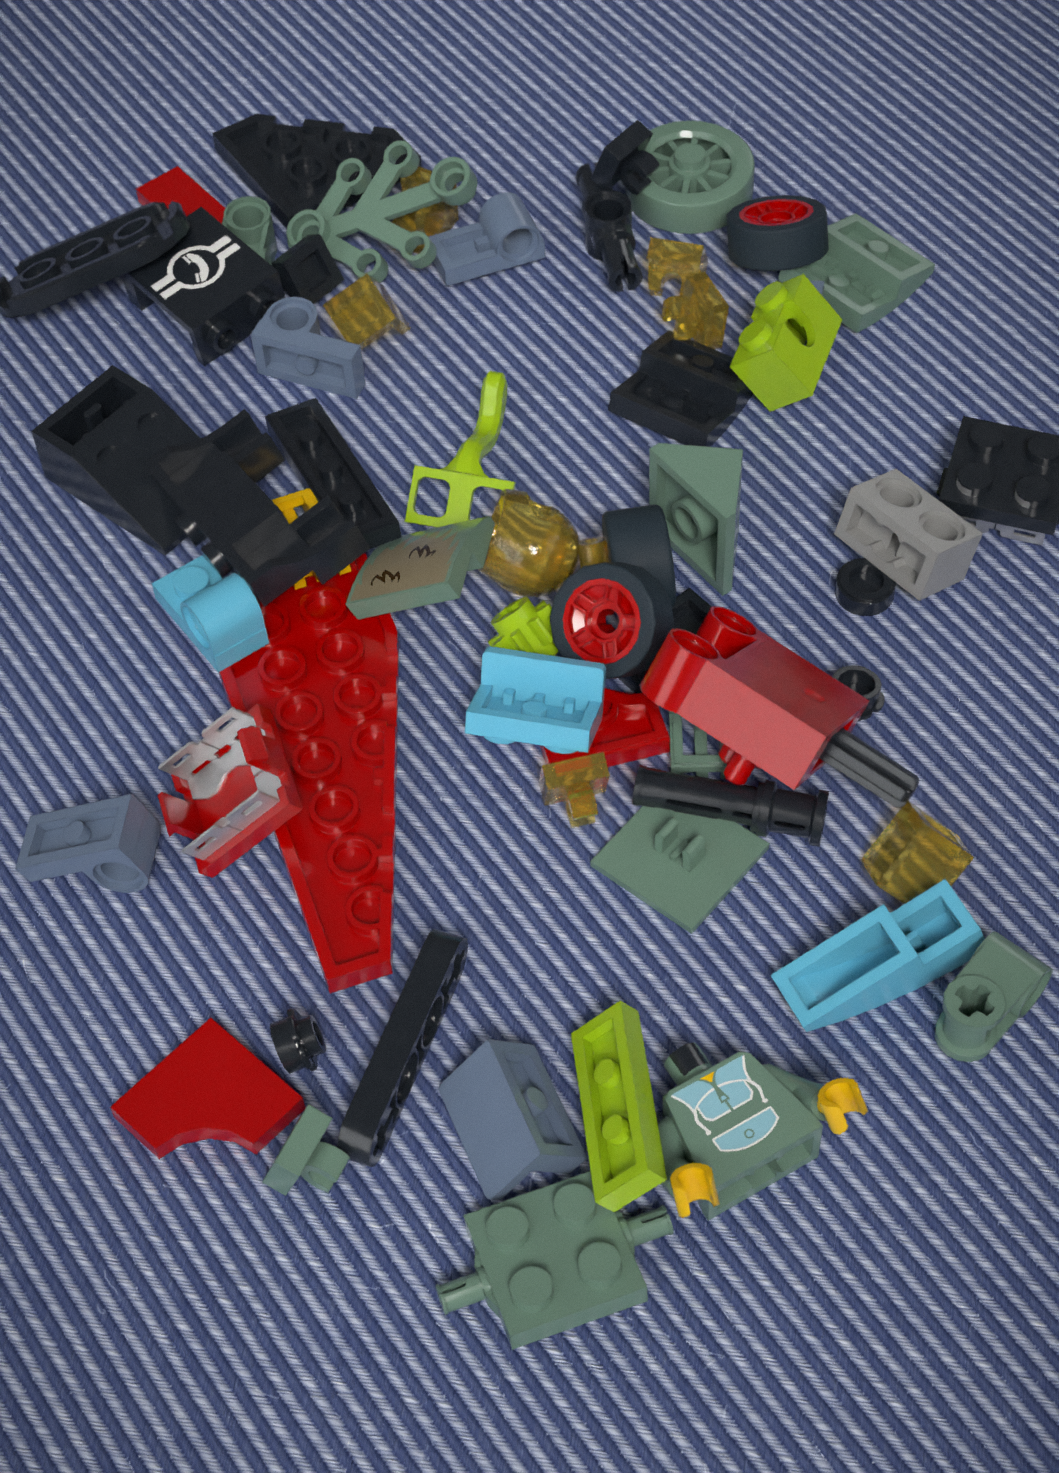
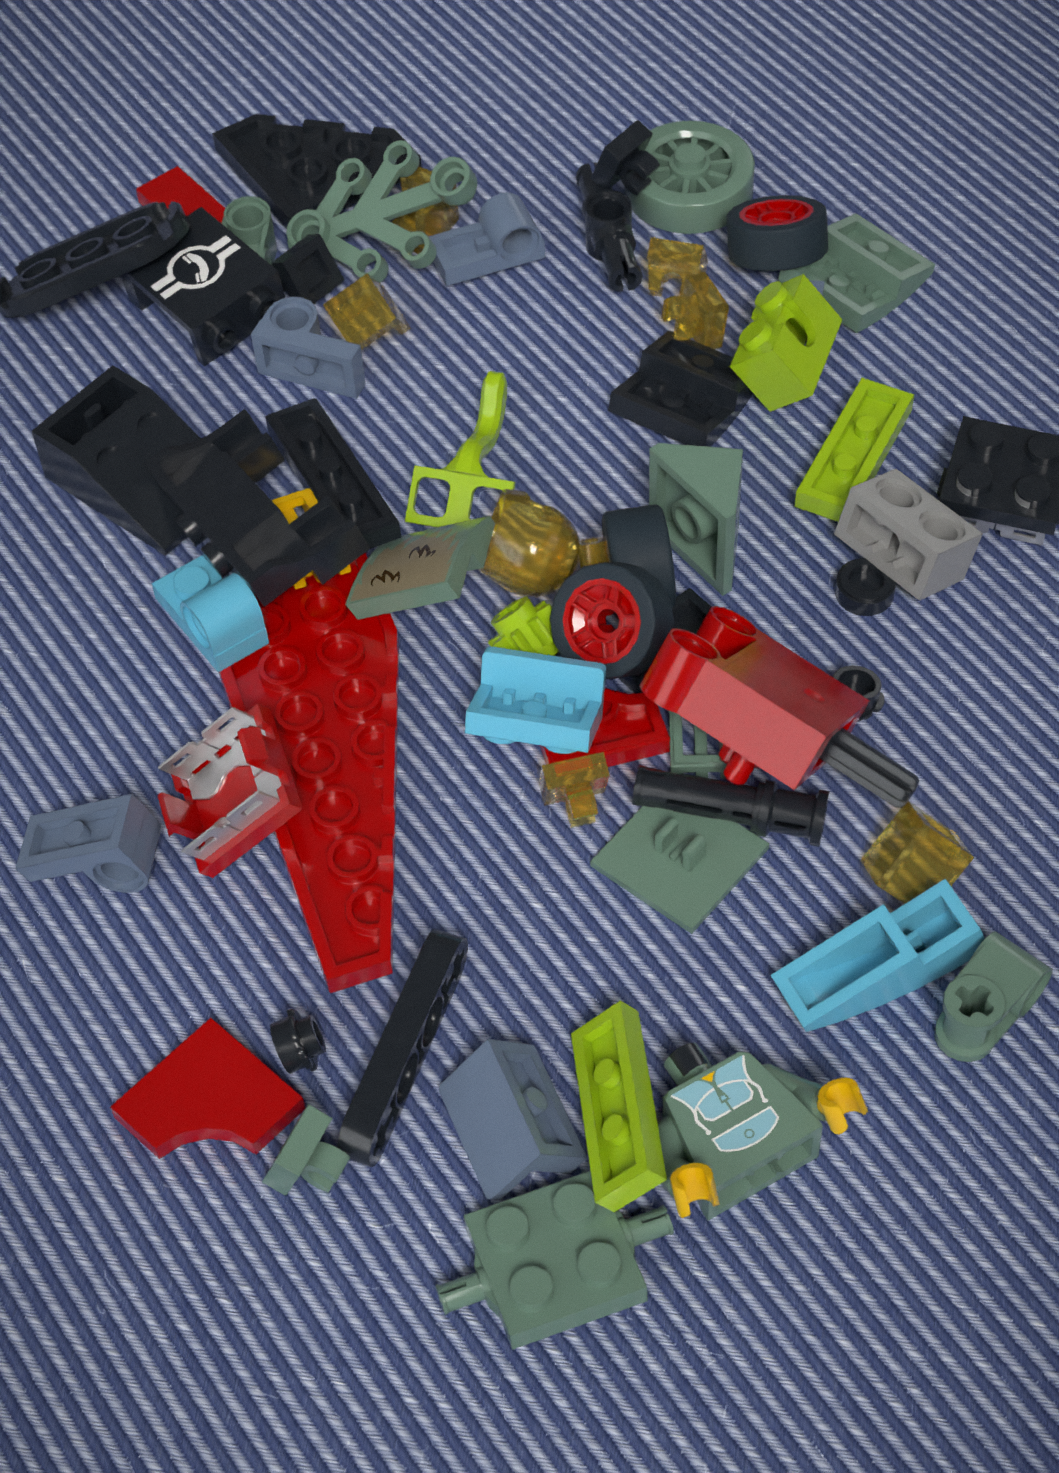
(854, 447): none -> lime plate

